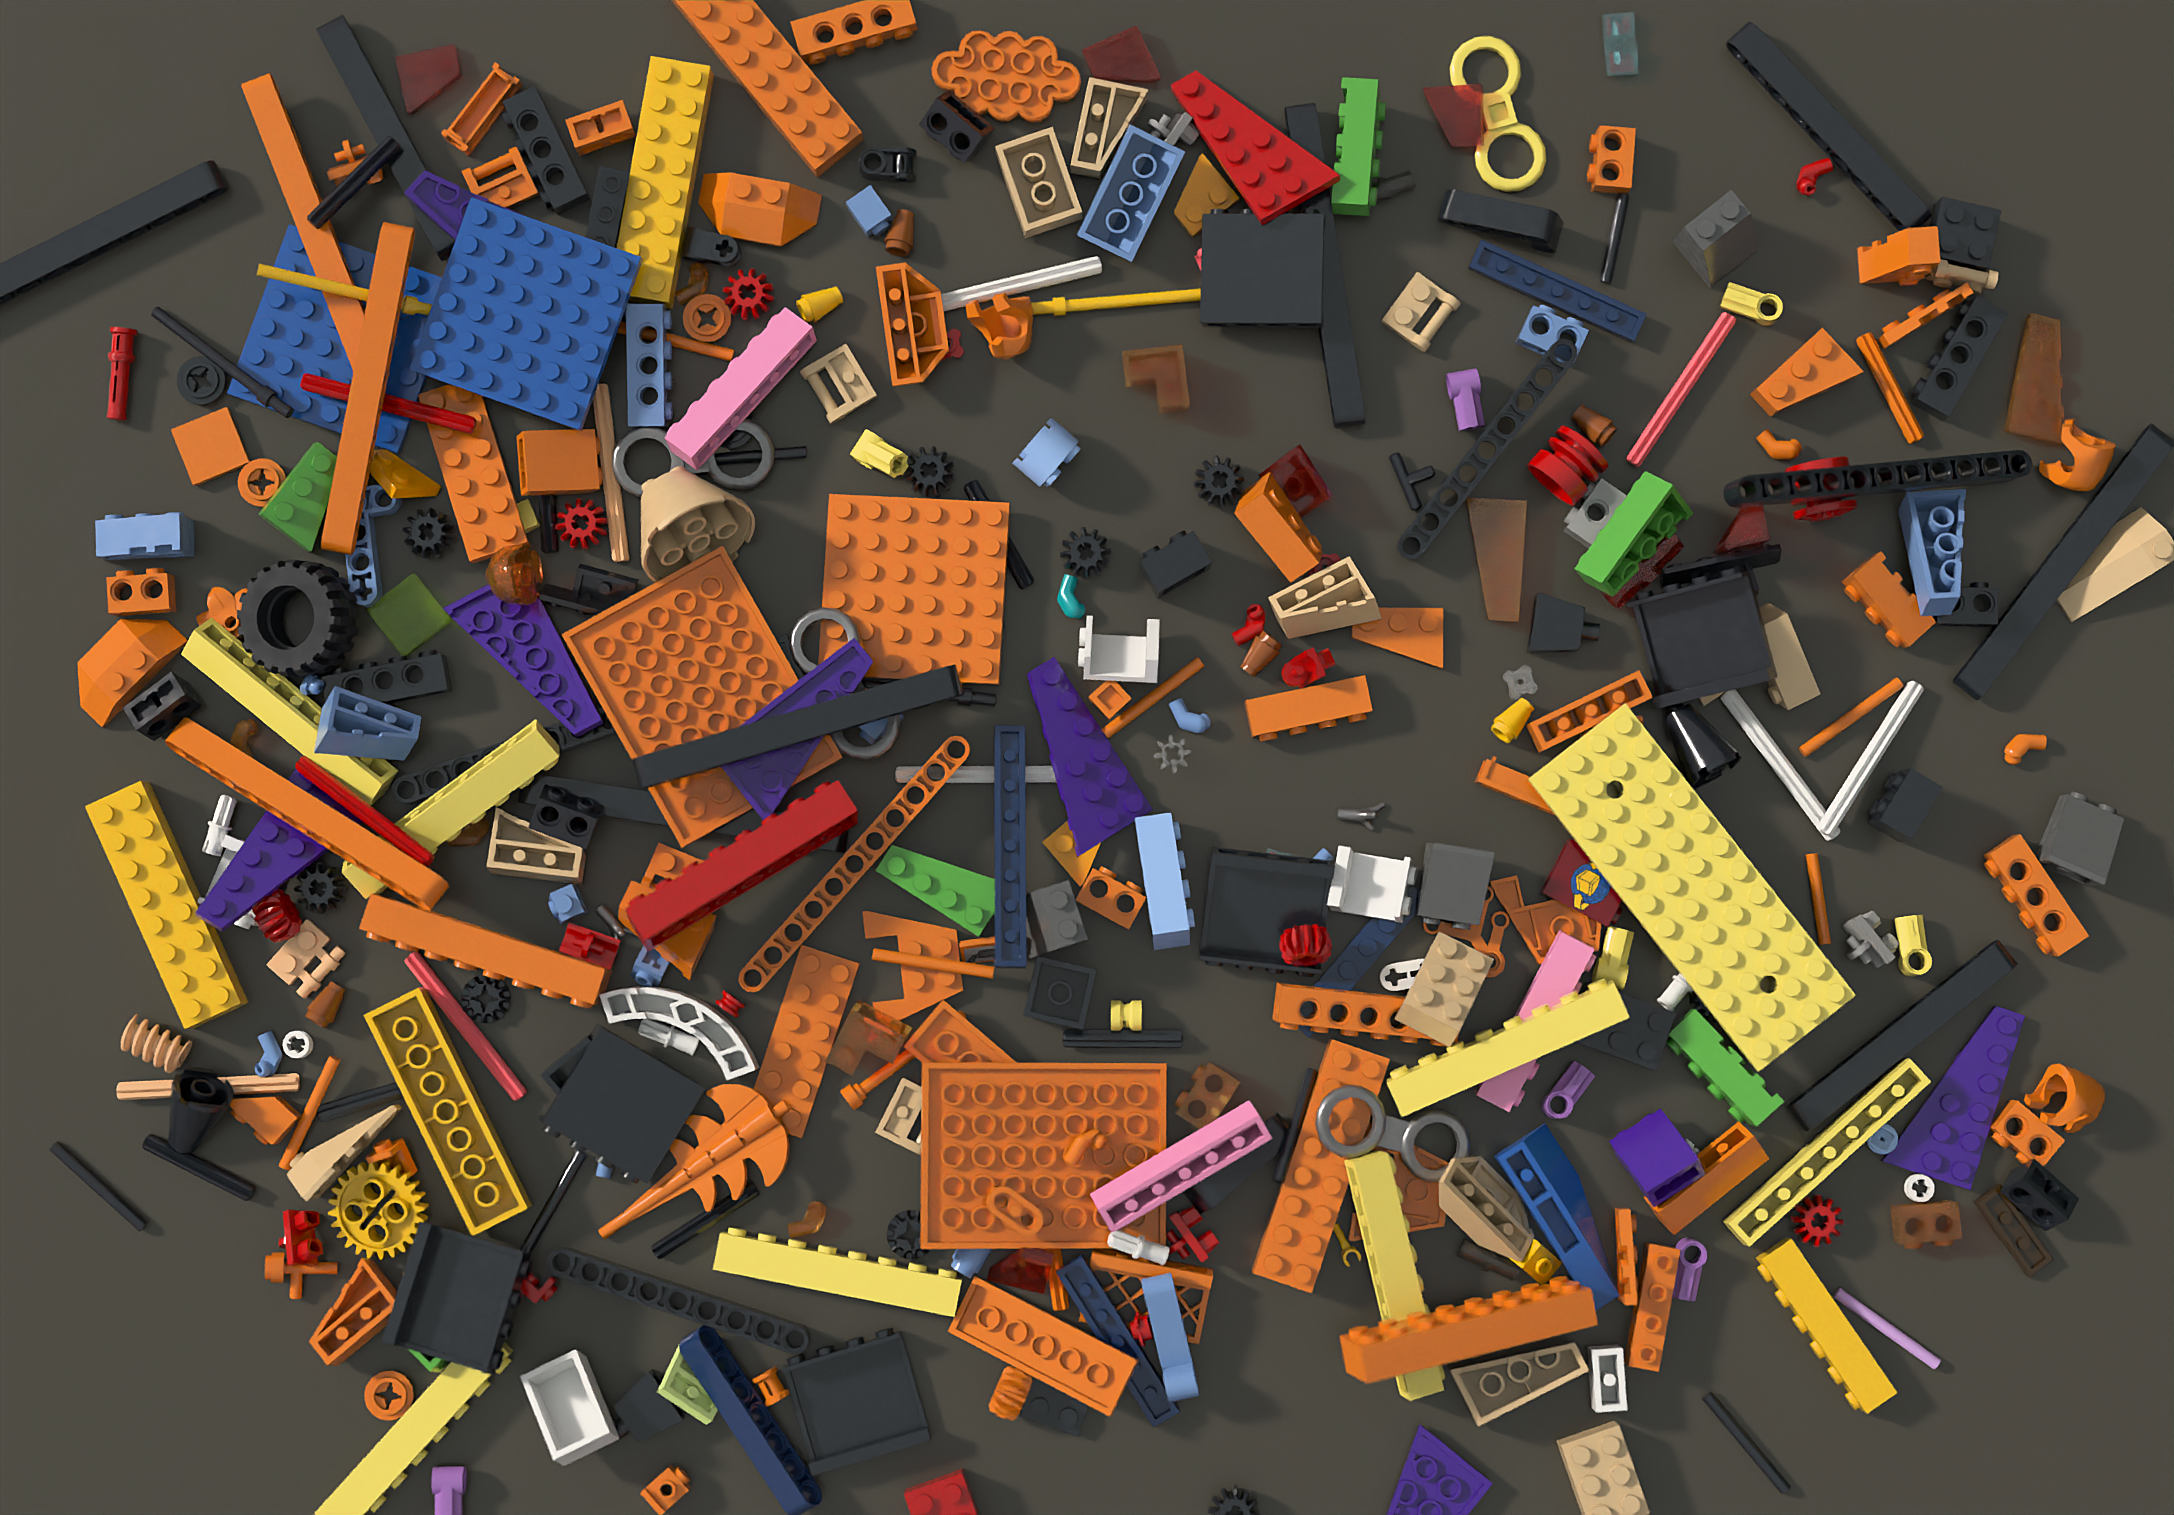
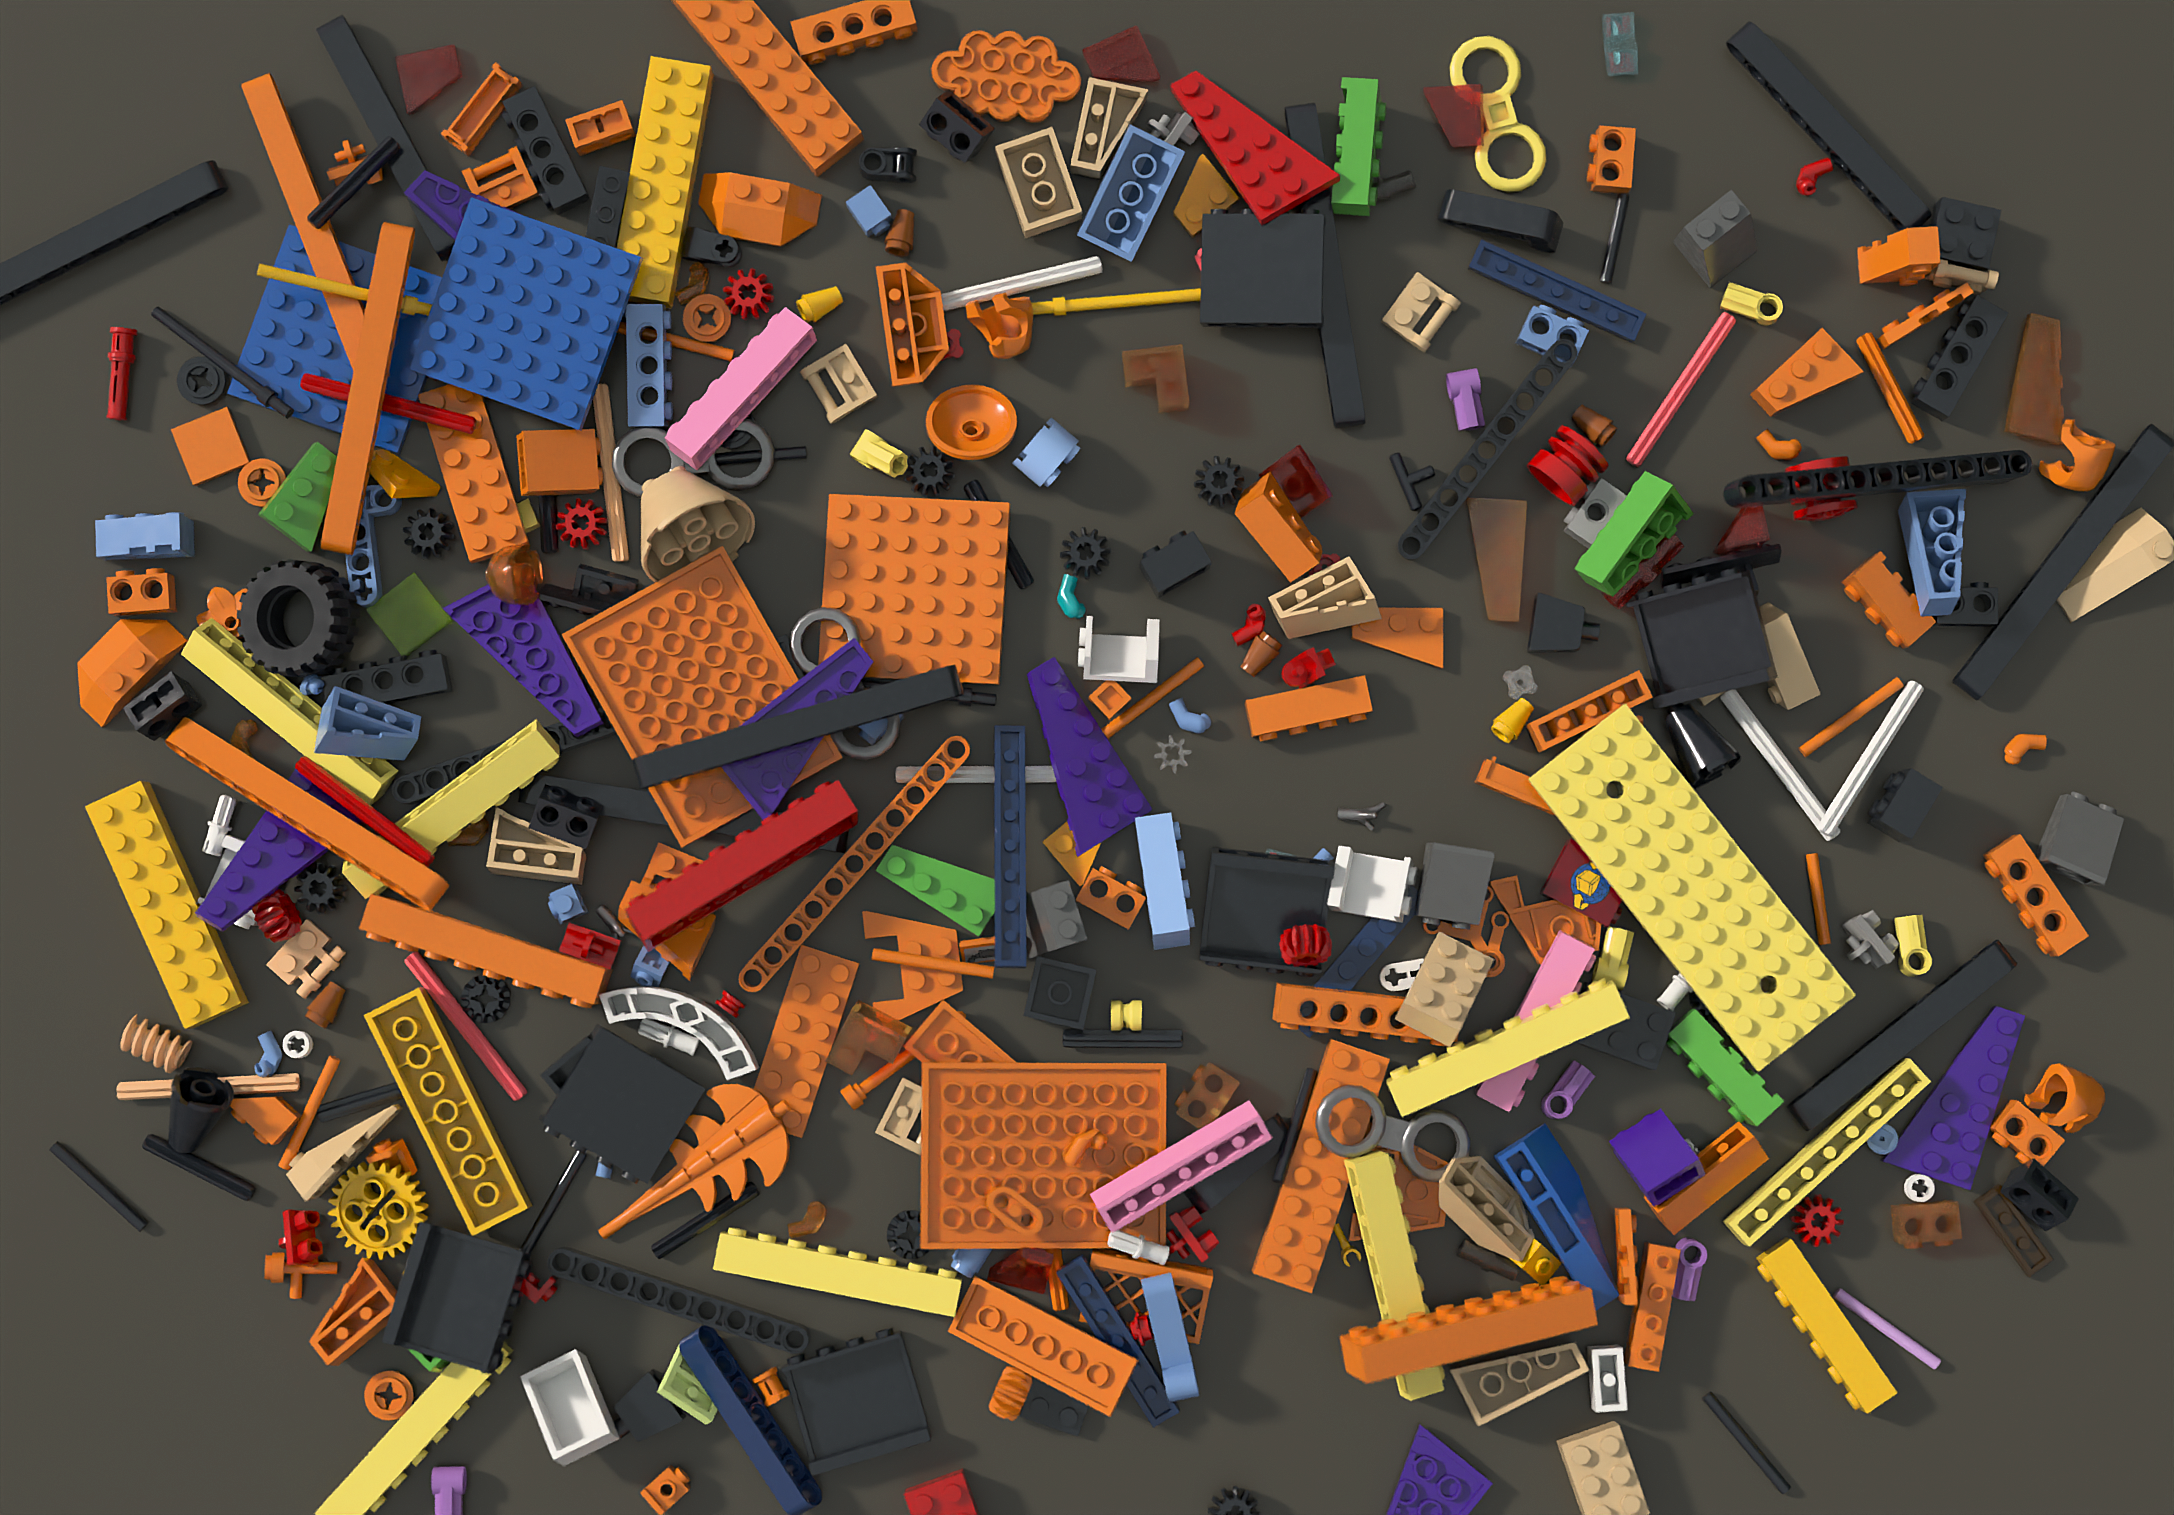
(971, 411): none -> orange dish

